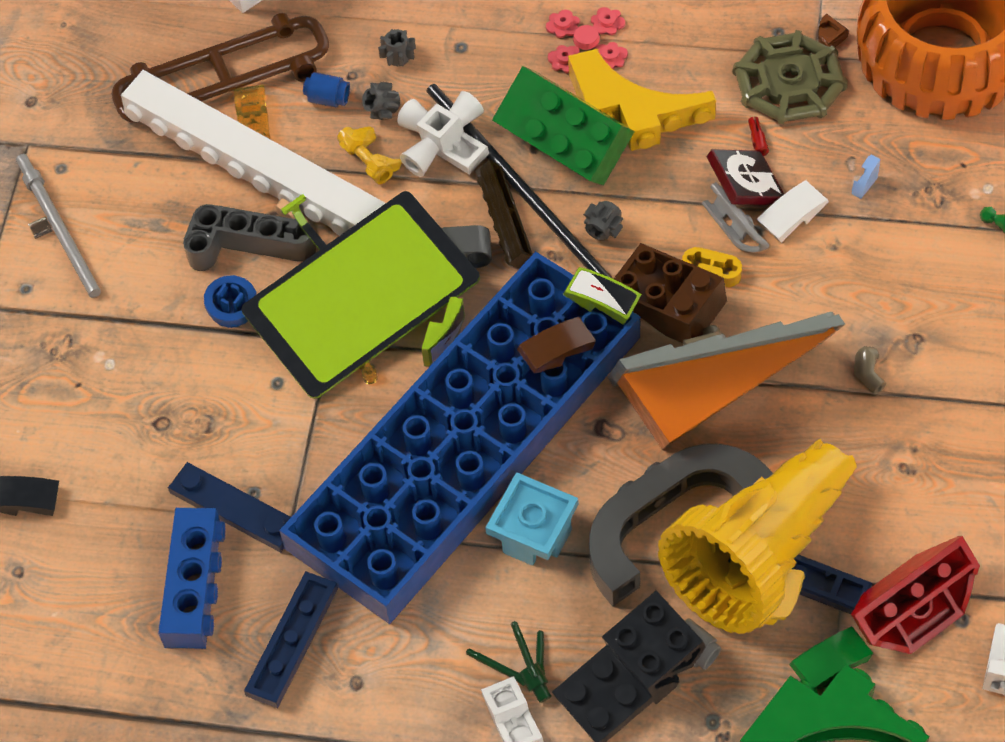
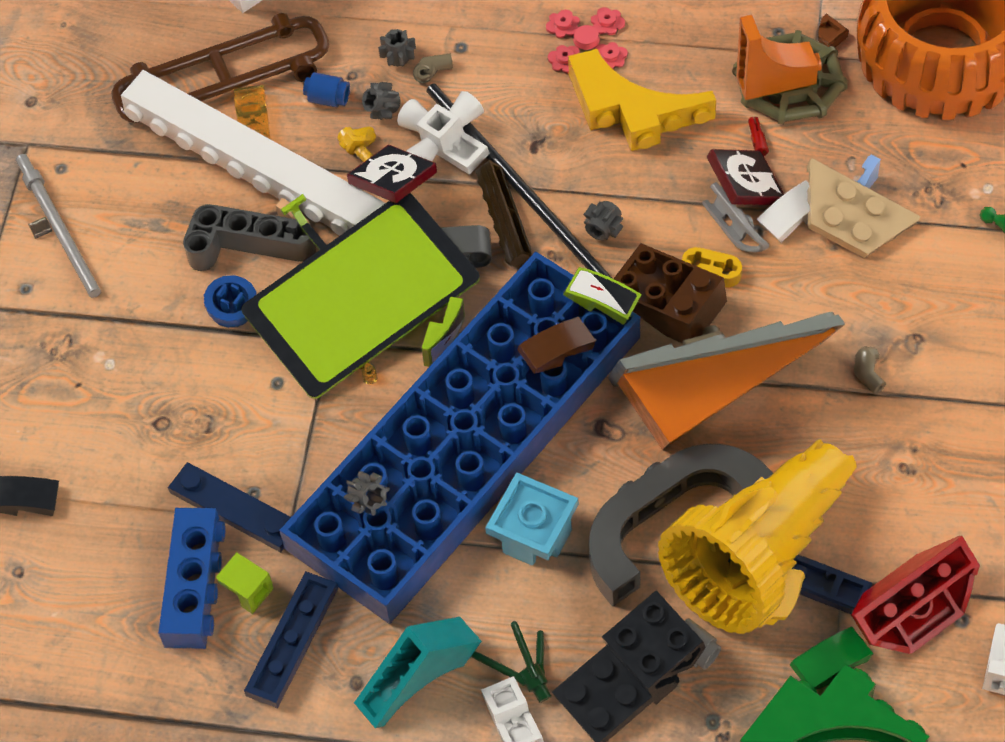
(247, 581): none -> lime panel
(357, 493): none -> dark grey gear
(392, 173): none -> tile
(413, 662): none -> teal arch
(430, 65): none -> dark tan arm
(563, 126): green brick -> none
(772, 66): none -> orange arch
(851, 212): none -> tan wing

